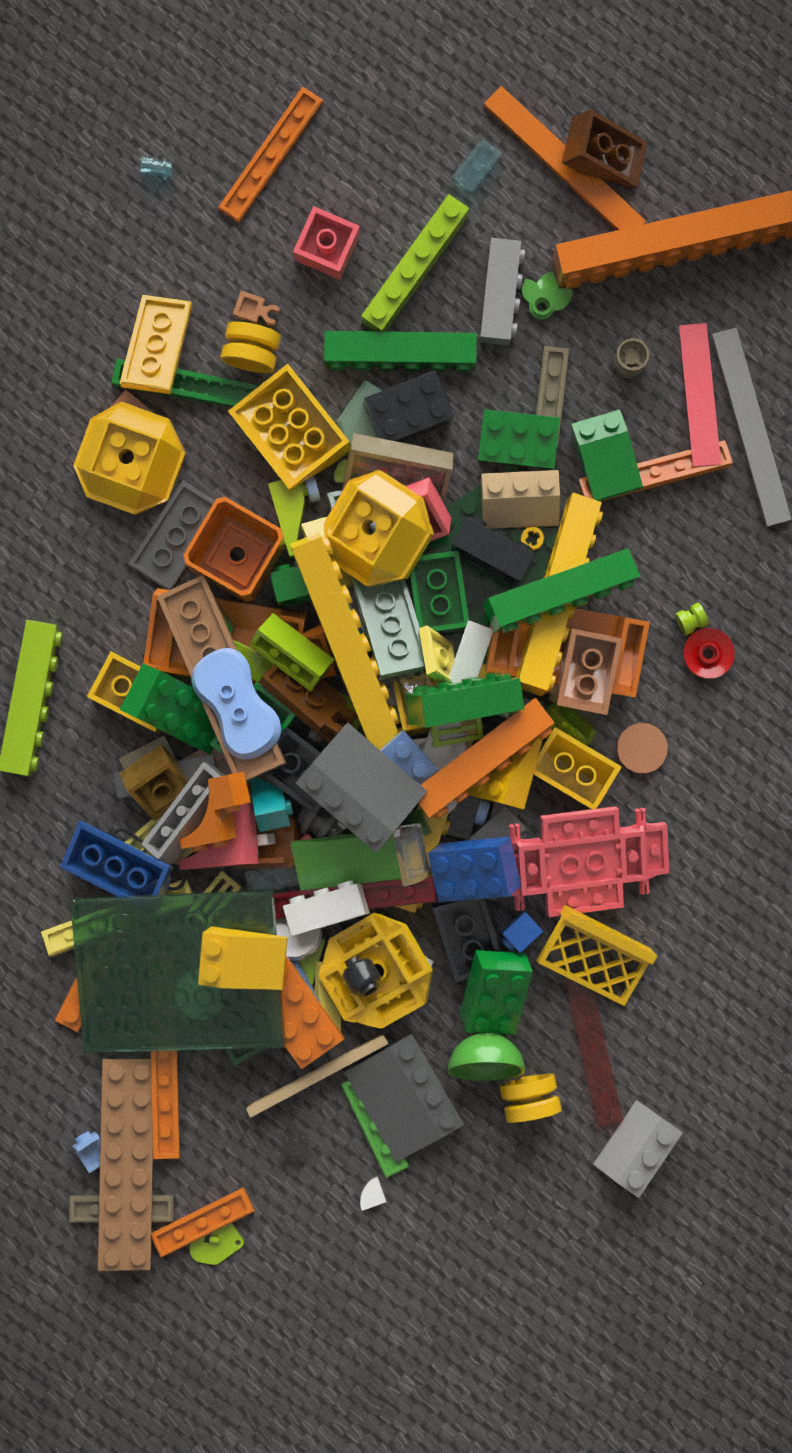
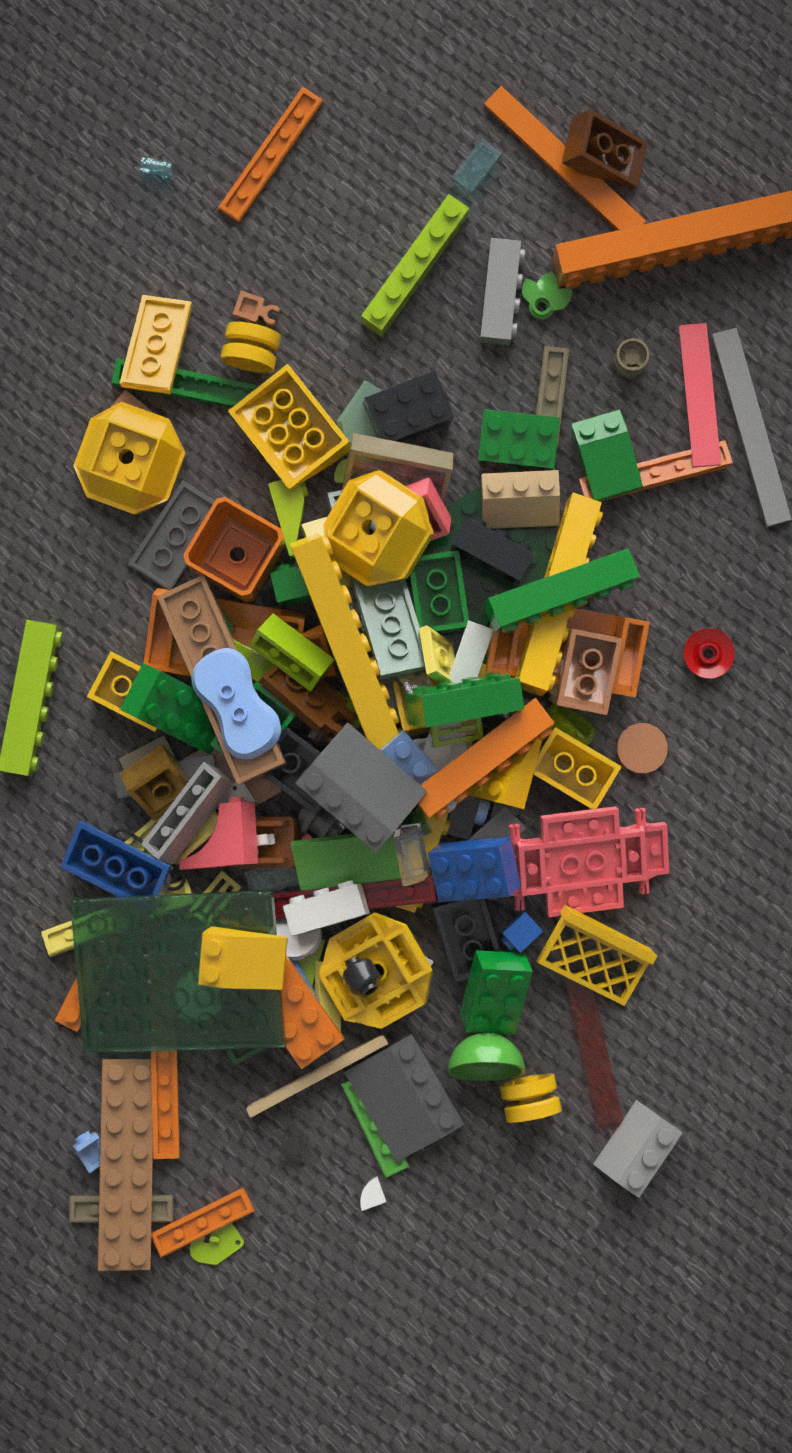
(218, 826): orange arch -> none
(270, 805): teal slope -> none
(312, 489): light blue tile -> none
(326, 243): coral brick -> none
(400, 350): green brick -> none
(534, 530): yellow bush -> none
(691, 619): lime wheel -> none

